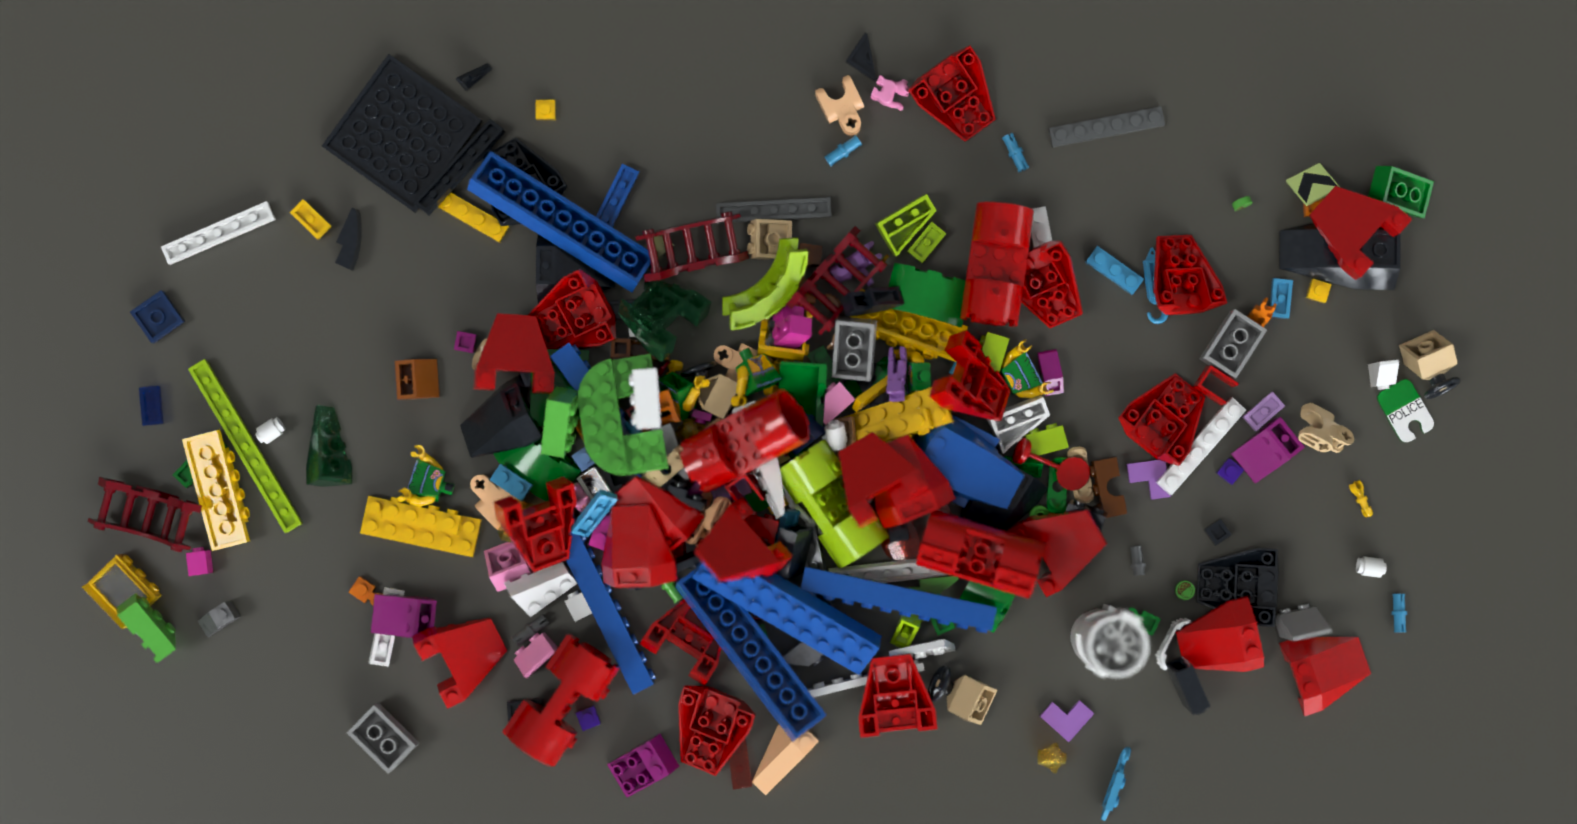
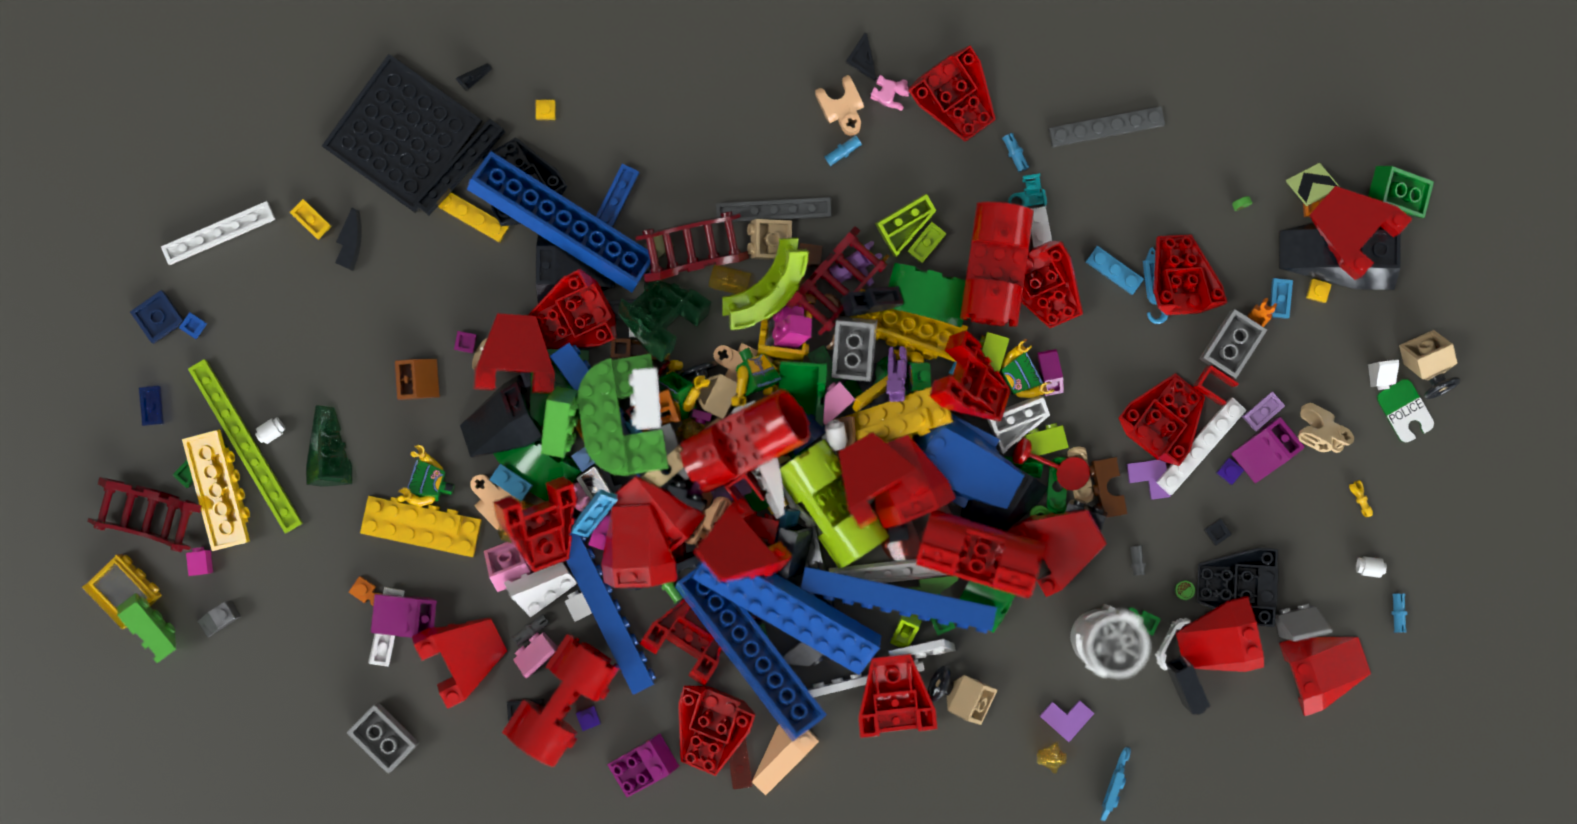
(193, 325): none -> blue plate
(729, 280): none -> clear yellow slope
(1033, 195): none -> teal piece

